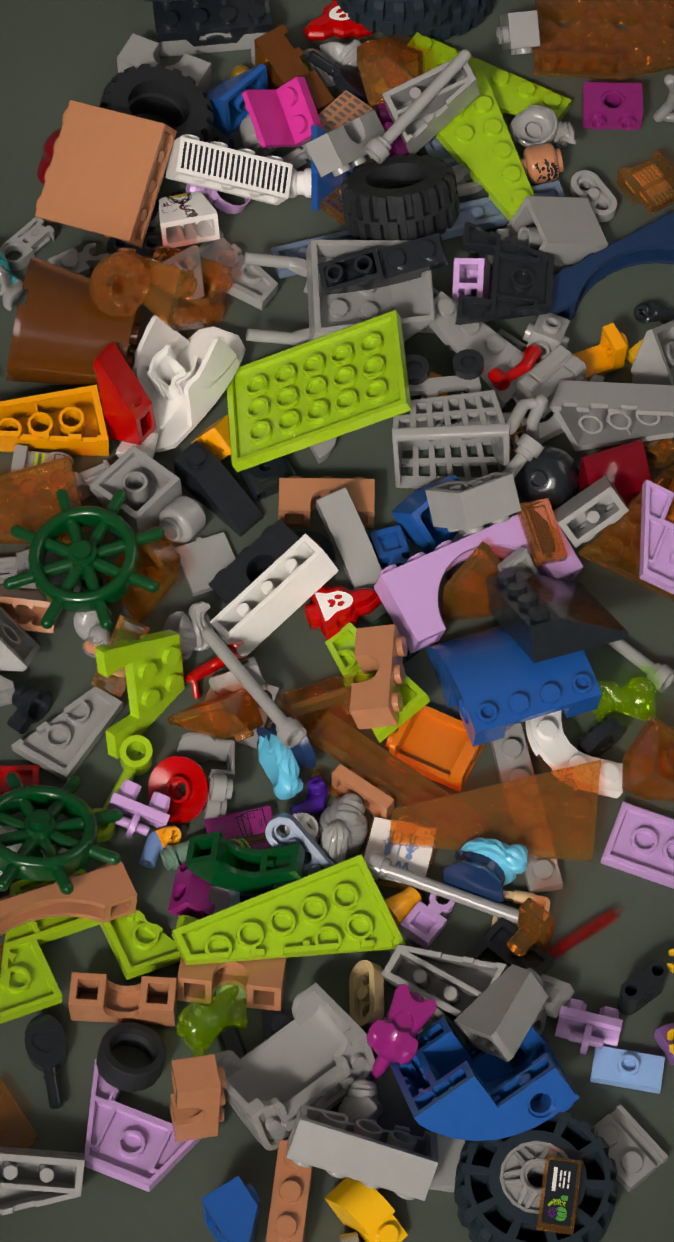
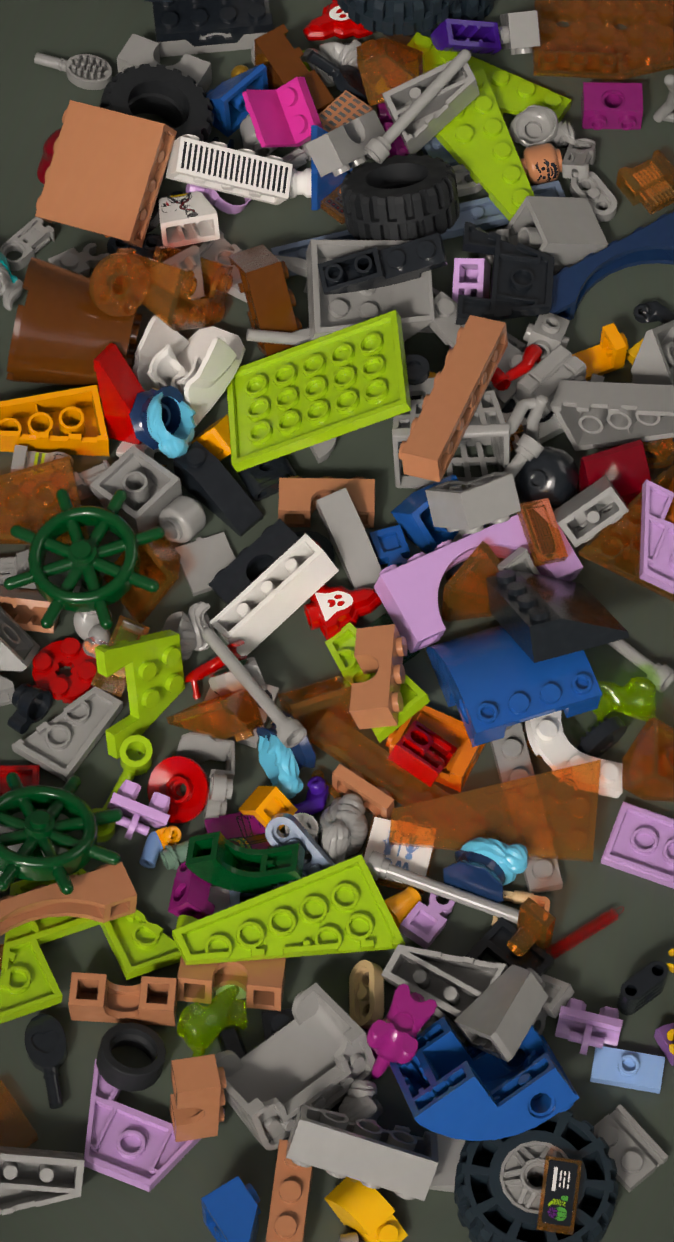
(61, 654): none -> red plate
(81, 70): none -> light grey piece
(163, 420): none -> piece
(266, 294): none -> reddish brown wedge
(266, 803): none -> light orange panel
(422, 753): none -> red brick
(453, 398): none -> nougat brick
(472, 35): none -> dark purple brick
(578, 159): none -> light grey piece

